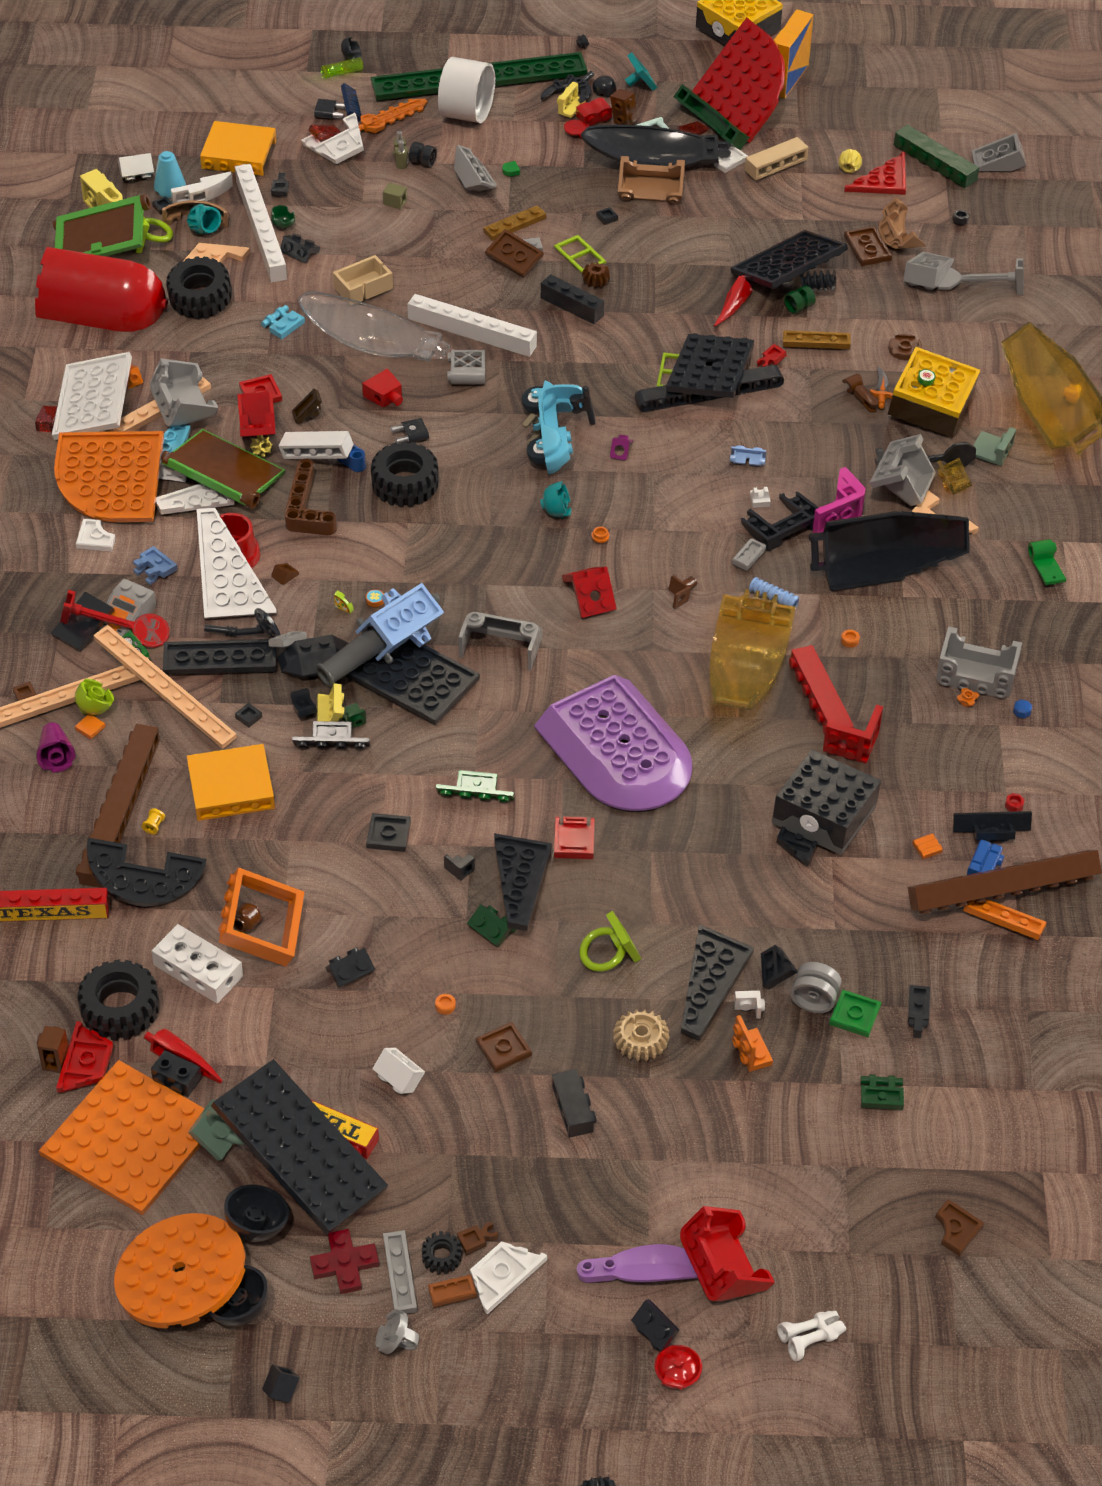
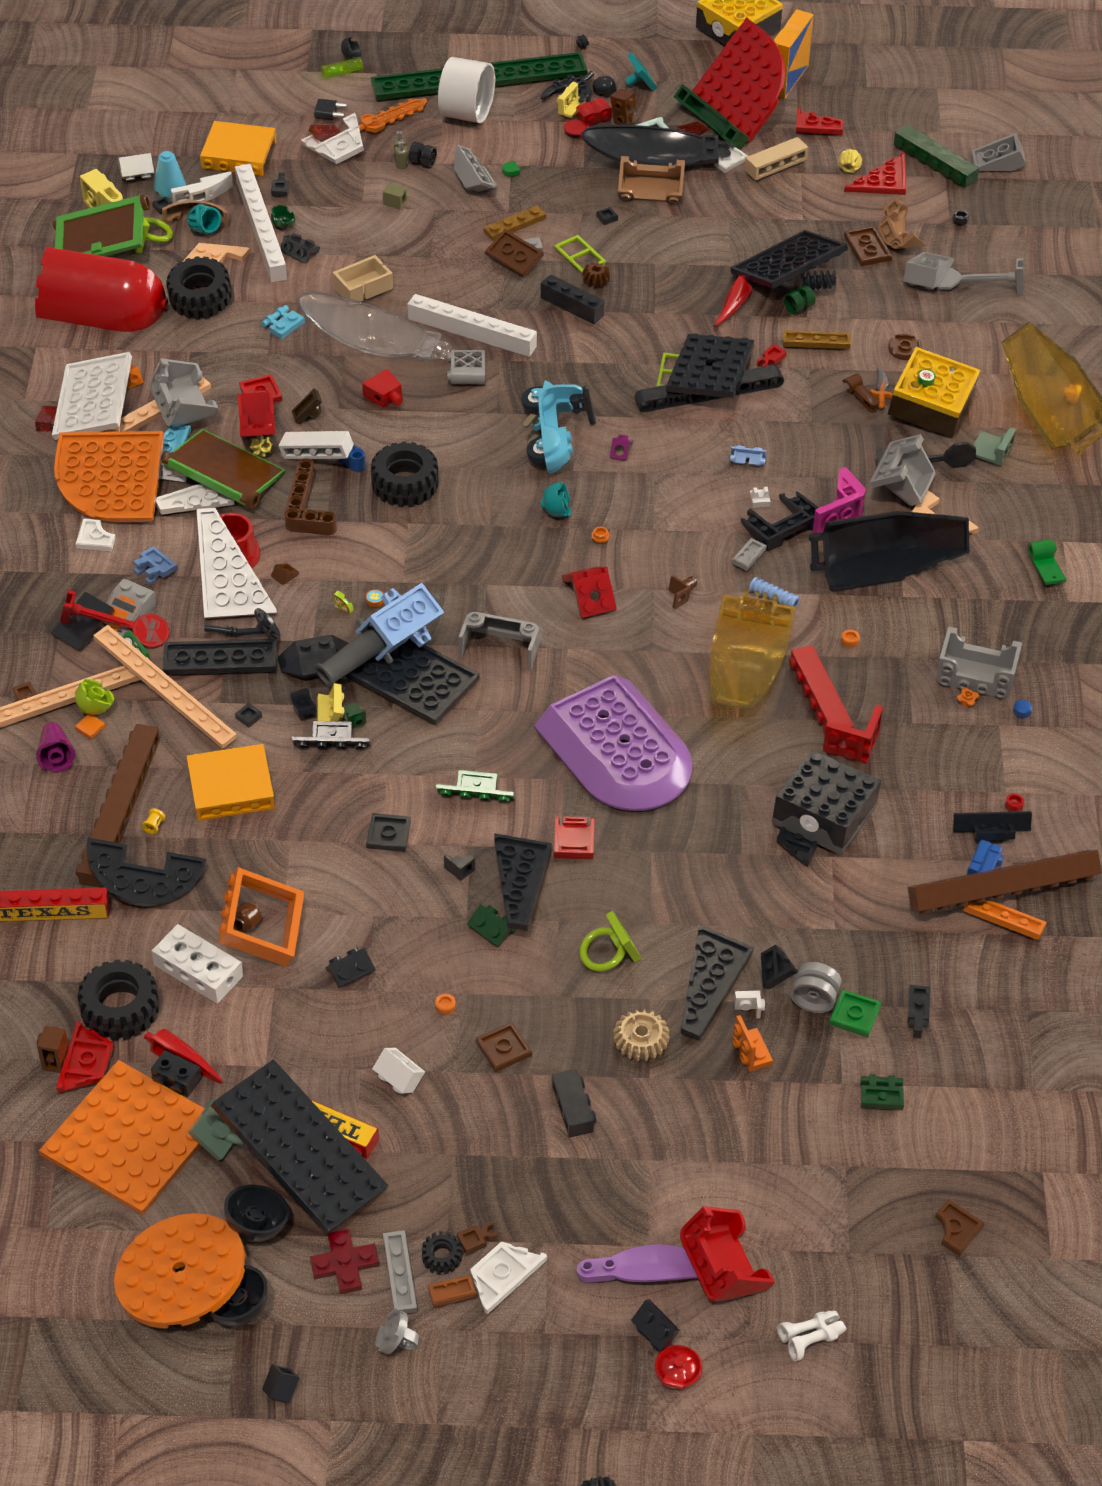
(287, 639): light grey plate -> none
(351, 101): dark blue tile -> none
(413, 430): black piece -> none
(815, 124): none -> red wing
(927, 846): orange piece -> none
(955, 476): clear yellow bracket -> none

